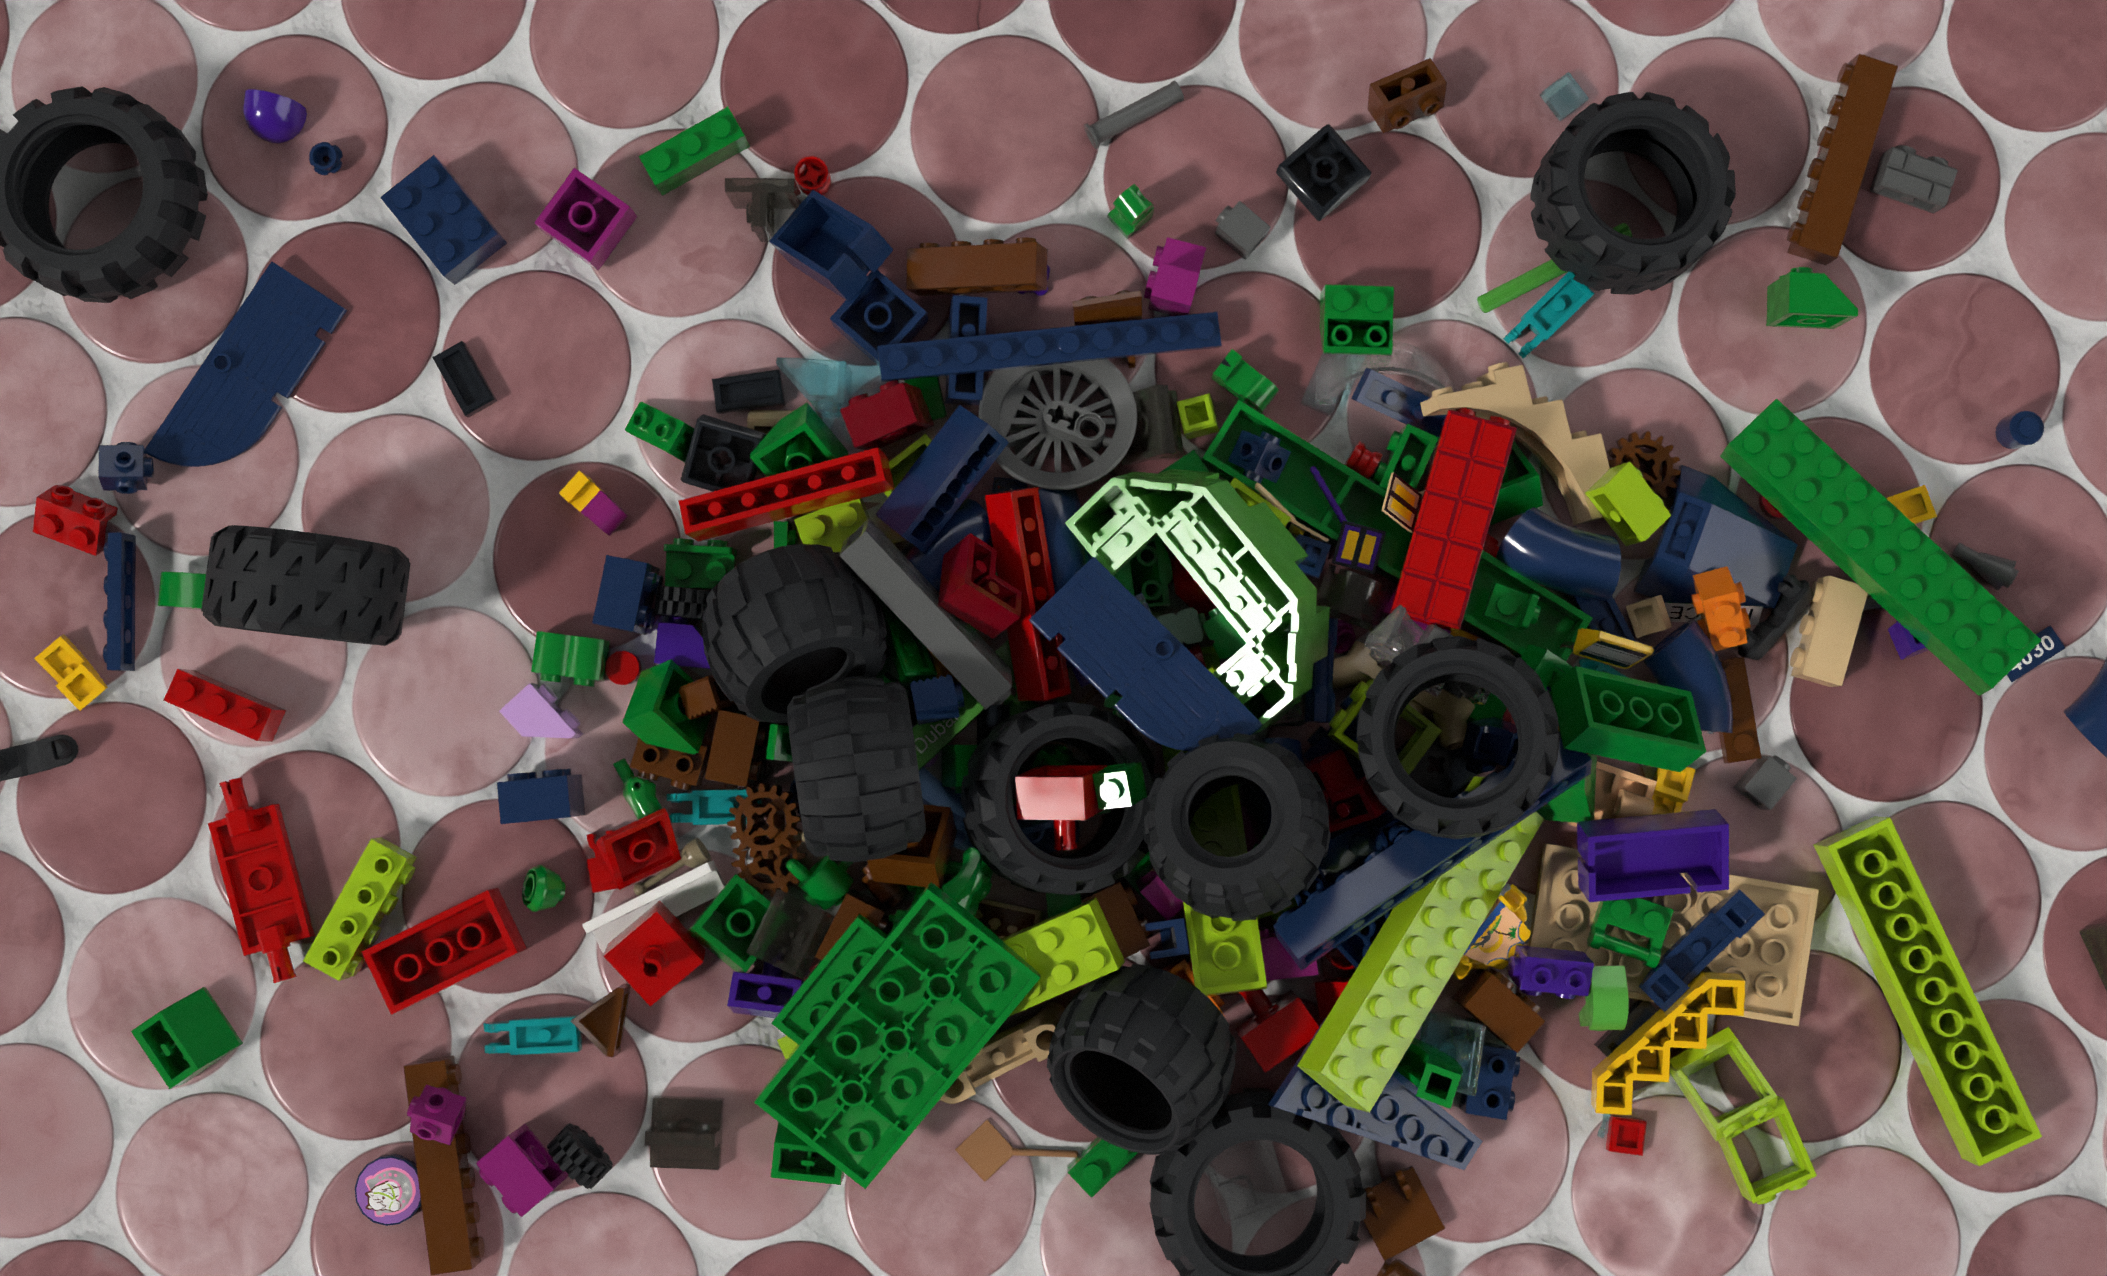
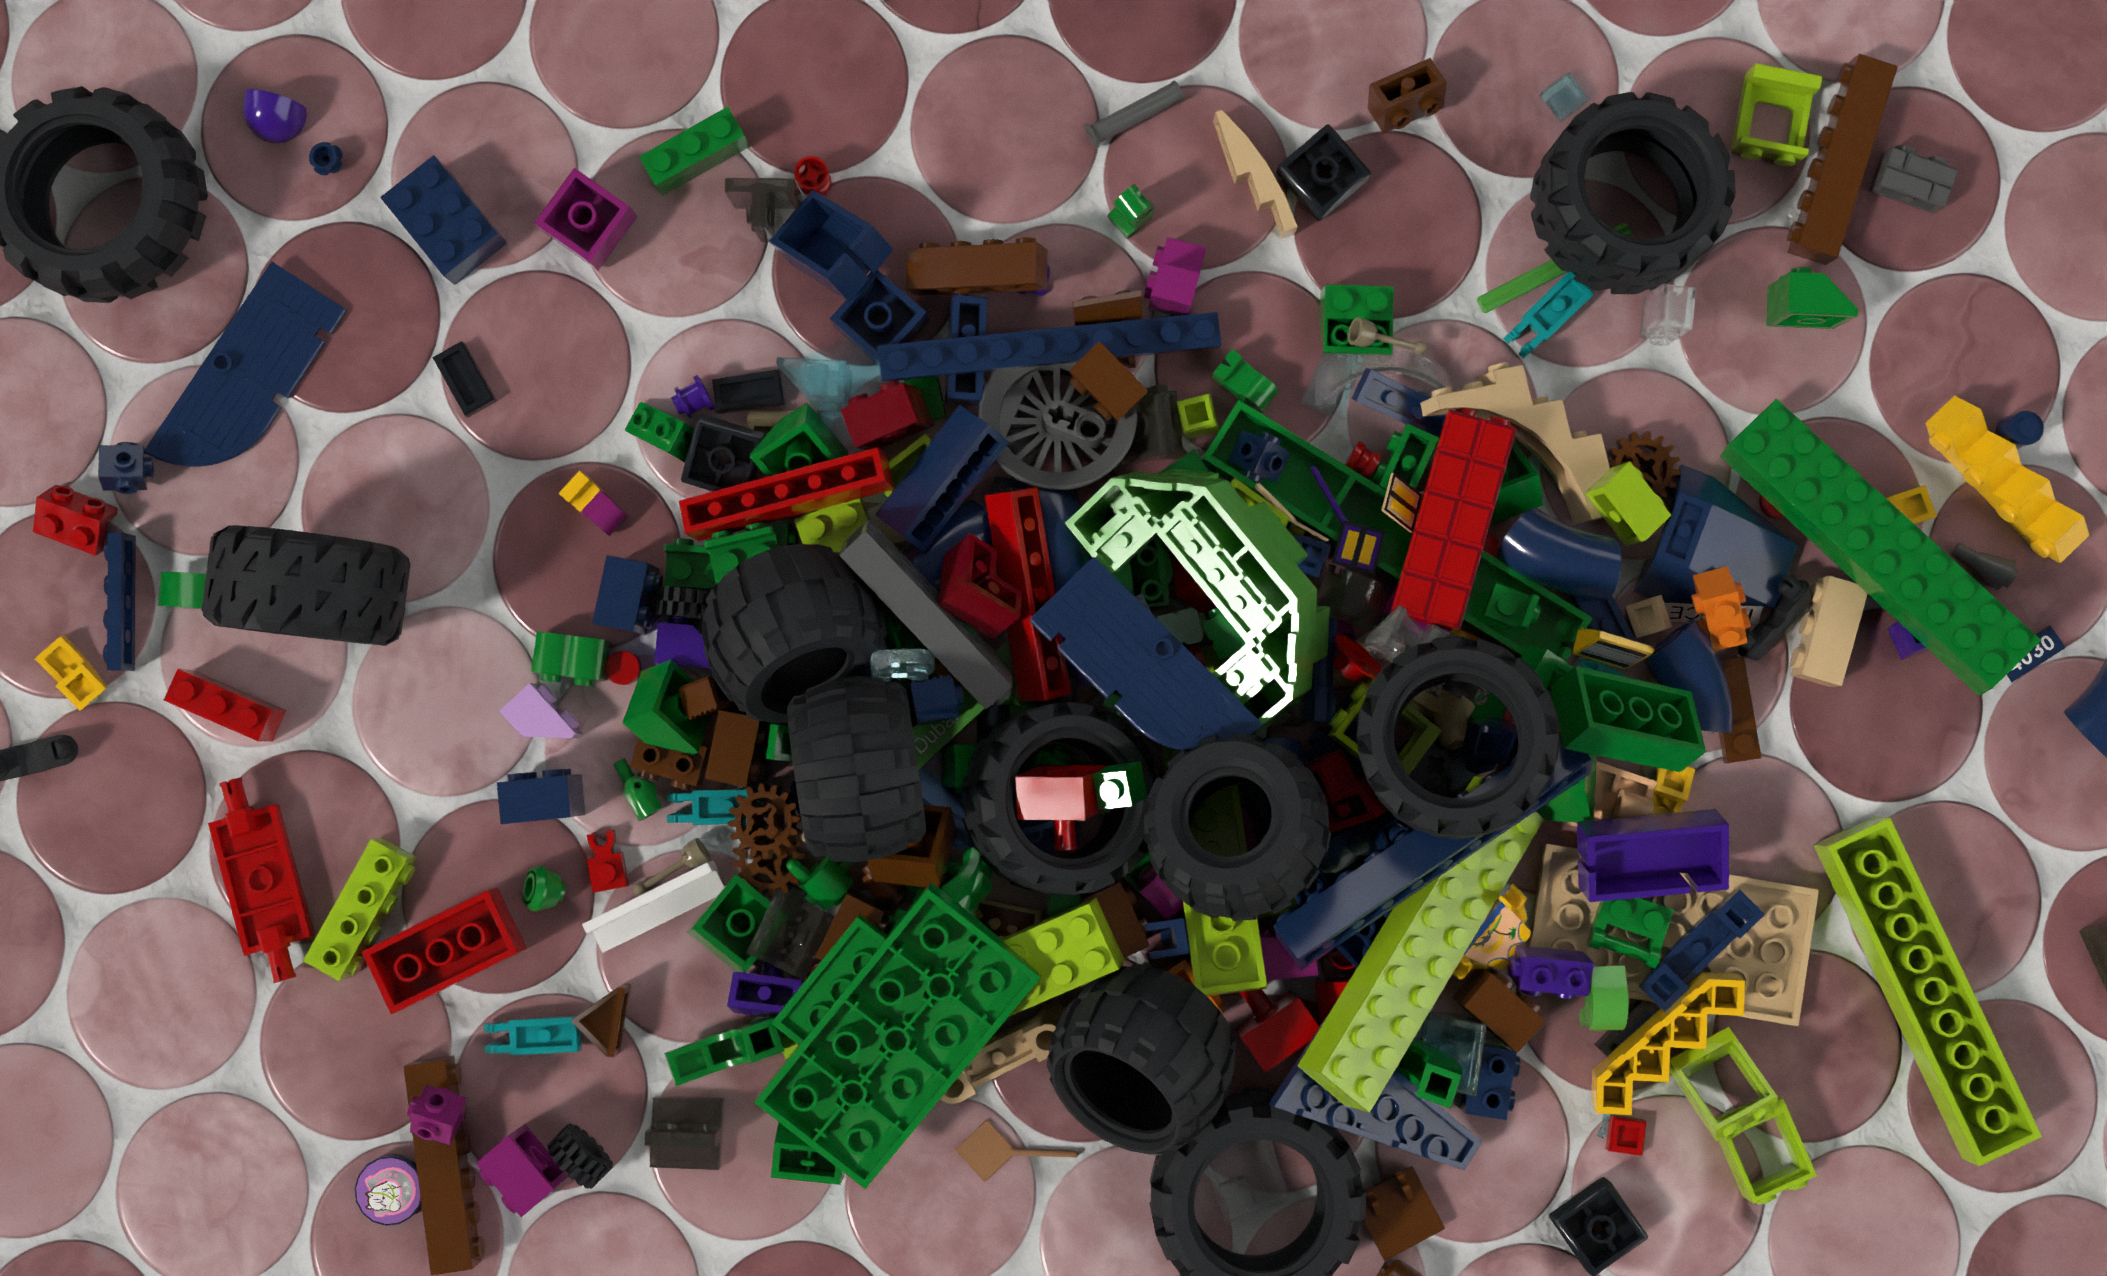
(187, 1037): green slope -> none
(639, 849): red slope -> none
(654, 953): red brick -> none
(692, 398): none -> dark purple brick
(723, 1050): none -> green arch
(731, 549): none -> green bracket
(902, 663): none -> clear light blue plate
(1098, 1165): green brick -> none
(1106, 382): none -> reddish brown brick
(1241, 229): dark grey brick -> none
(1248, 164): none -> tan slope
(1354, 660): none -> red piece
(1364, 333): none -> dark tan hinge
(1619, 1233): none -> black brick
(1667, 314): none -> clear brick
(1766, 781): dark grey brick -> none
(1780, 89): none -> lime window
(2011, 489): none -> yellow brick

